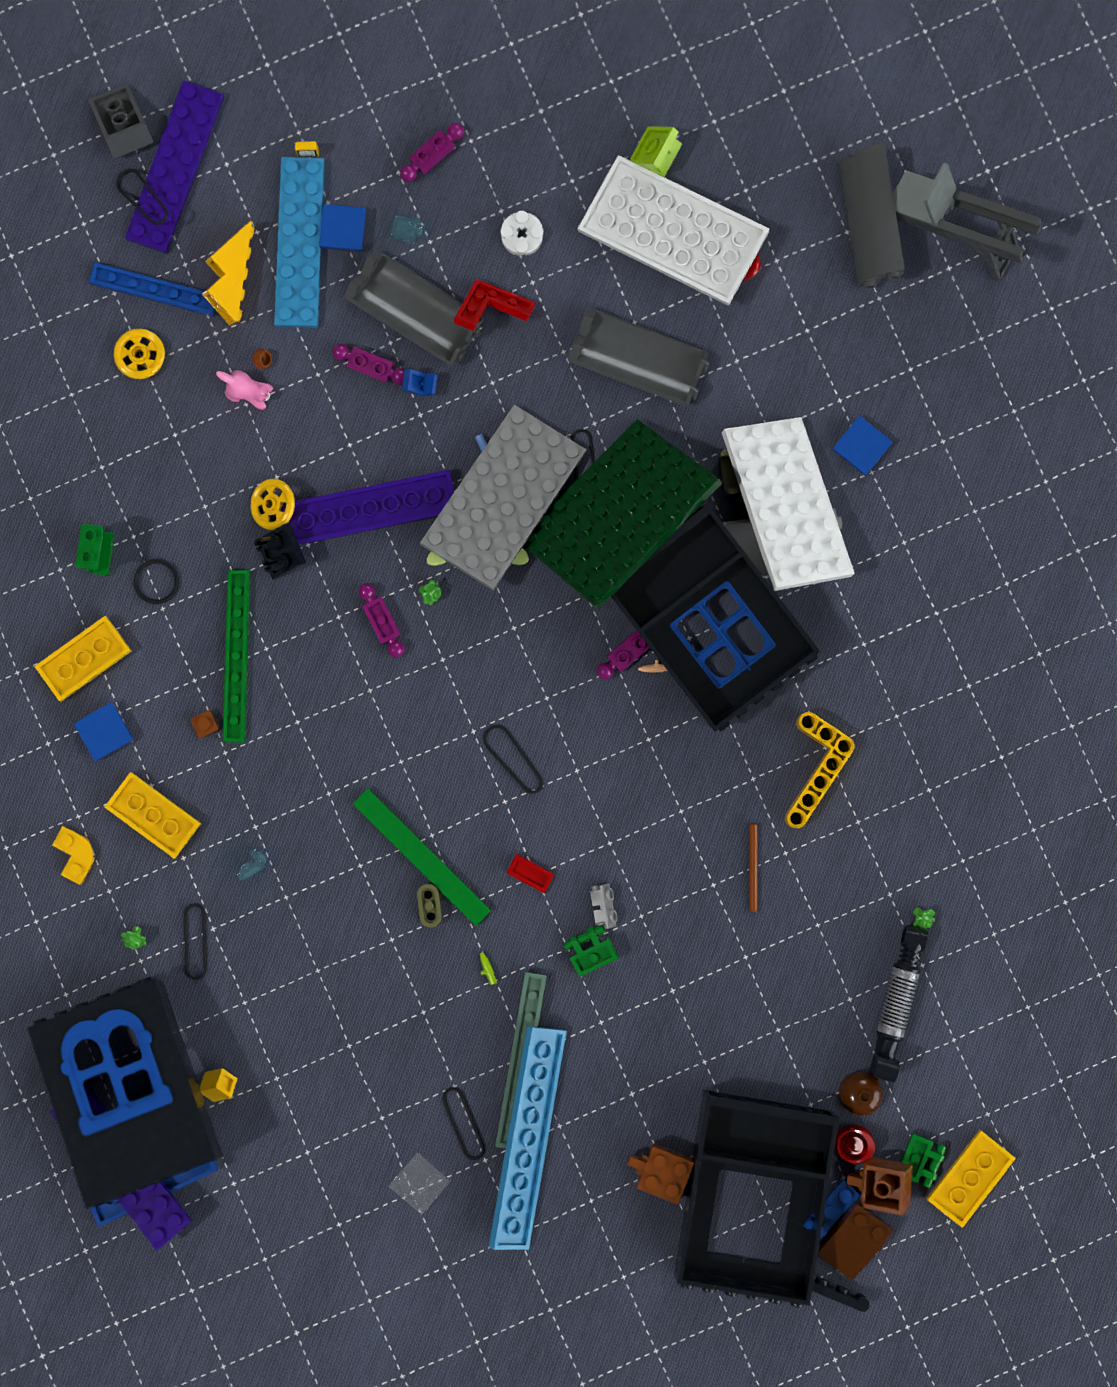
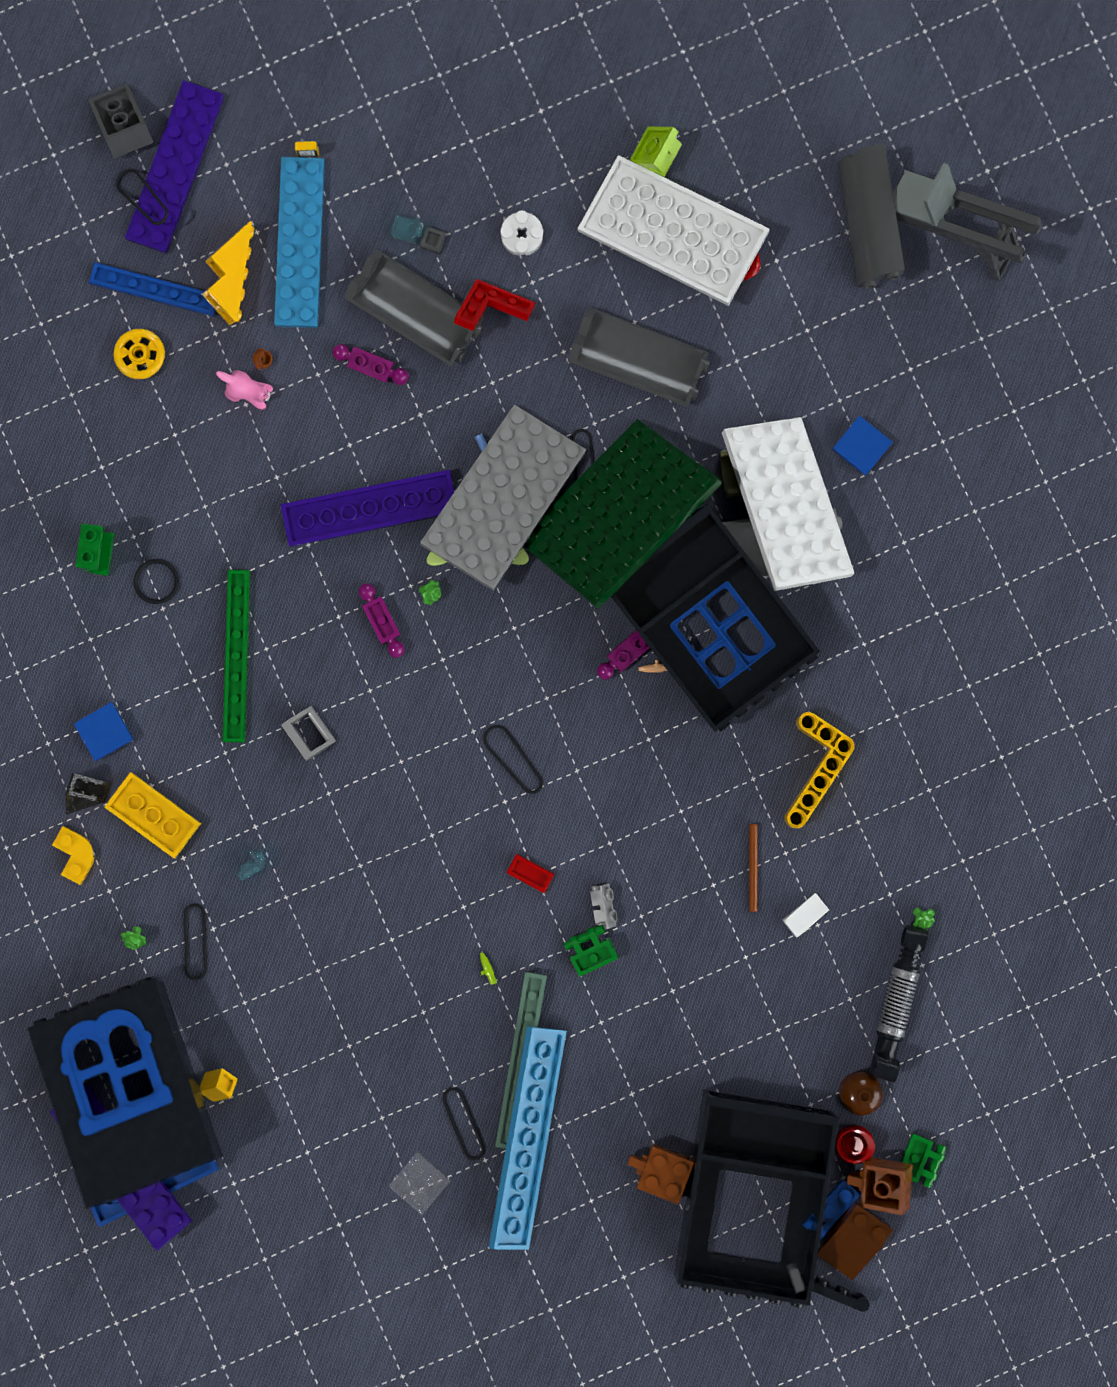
(83, 658): yellow plate -> none
(85, 792): none -> clear smoke slope
(204, 724): dark orange plate -> none
(277, 503): yellow plate -> none
(280, 551): black plate -> none
(297, 739): none -> light grey tile
(342, 228): blue tile -> none
(419, 383): blue bracket -> none
(421, 857): green tile -> none
(429, 905): olive plate -> none
(432, 152): magenta plate -> none
(432, 240): none -> dark grey tile
(795, 1277): none -> dark grey tile
(805, 915): none -> white slope
(970, 1178): yellow plate -> none

